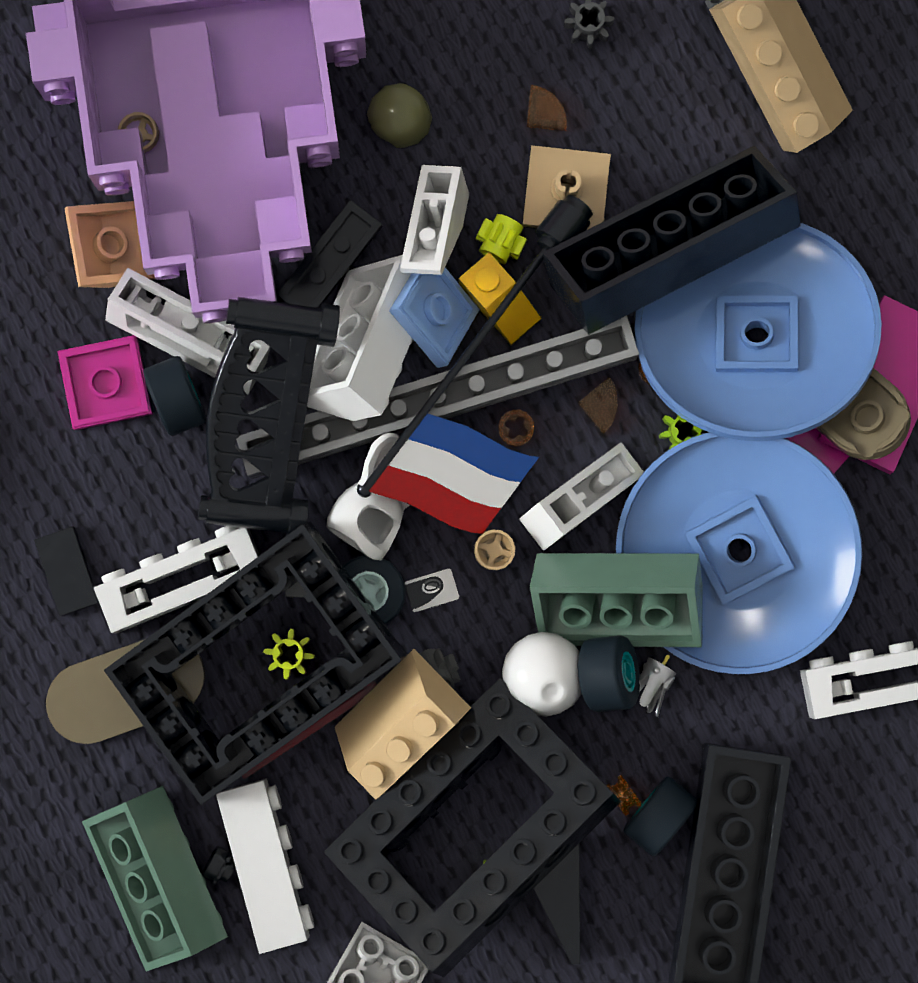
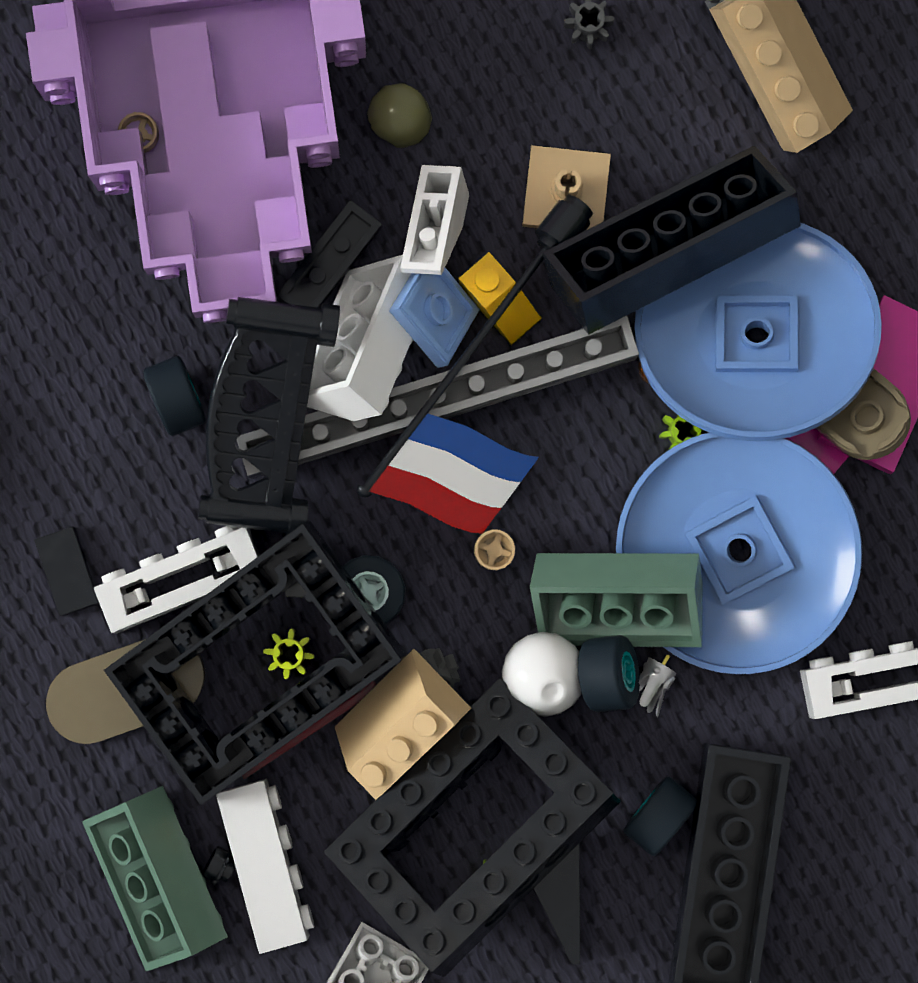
(104, 243): light nougat slope -> none
(105, 382): dark pink tile -> none
(174, 326): white brick -> none
(372, 521): white piece -> none
(427, 592): sticker -> none
(501, 238): neon yellow gear -> none
(512, 416): clear orange bush -> none
(545, 110): clear orange tile -> none
(581, 496): white slope -> none
(601, 405): clear orange tile -> none
(627, 799): clear orange bush -> none

